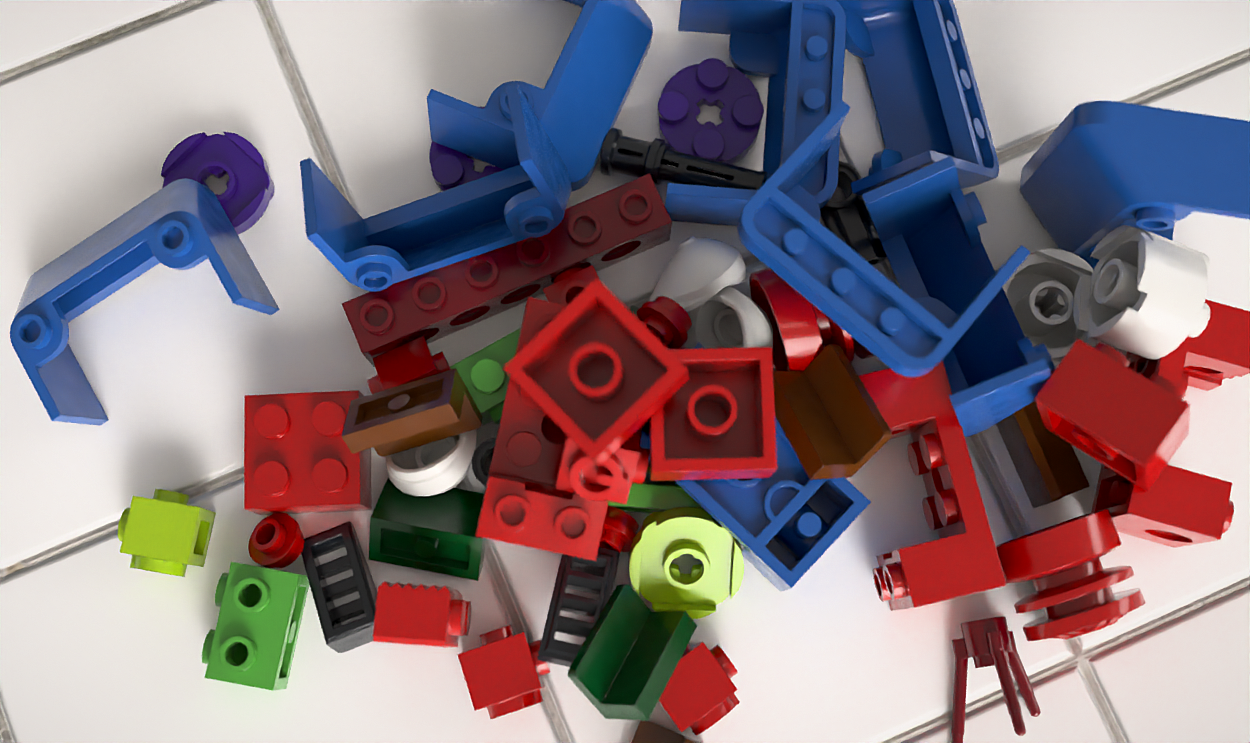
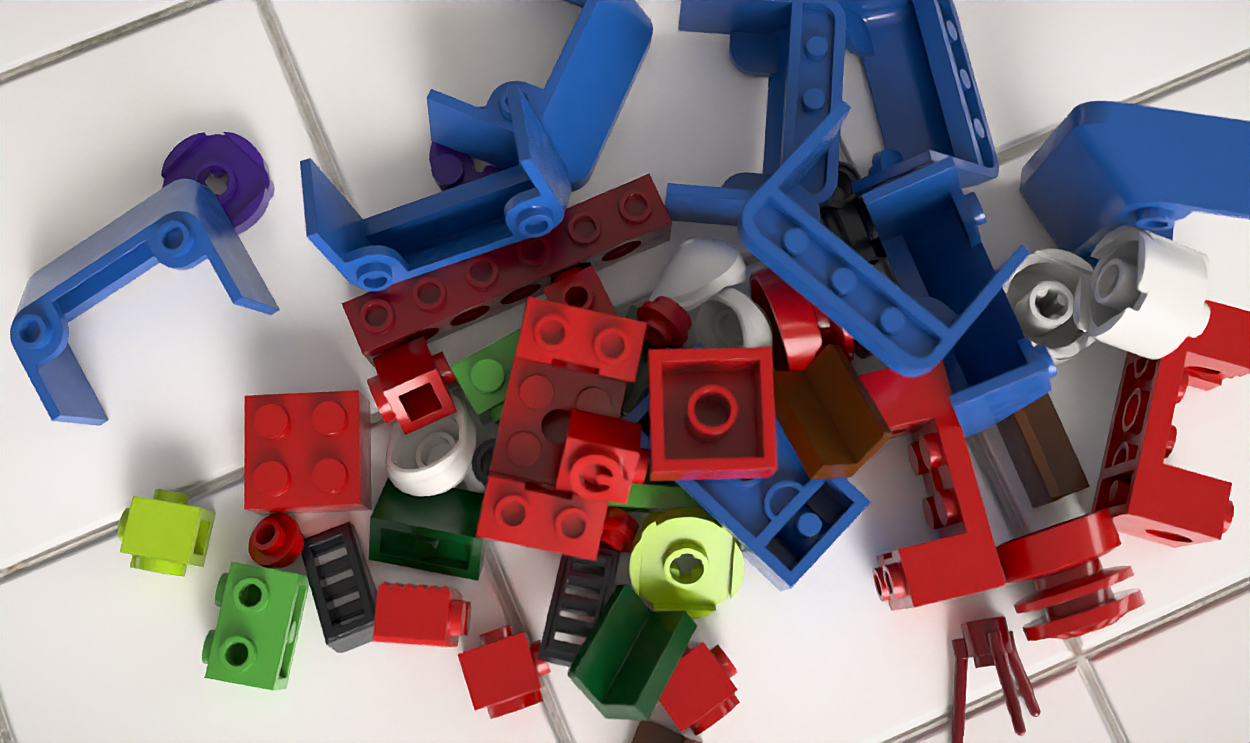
(411, 415): reddish brown panel -> none
(597, 372): red brick -> none
(642, 157): black pin -> none
(710, 85): dark purple plate -> none
(1115, 412): red brick -> none

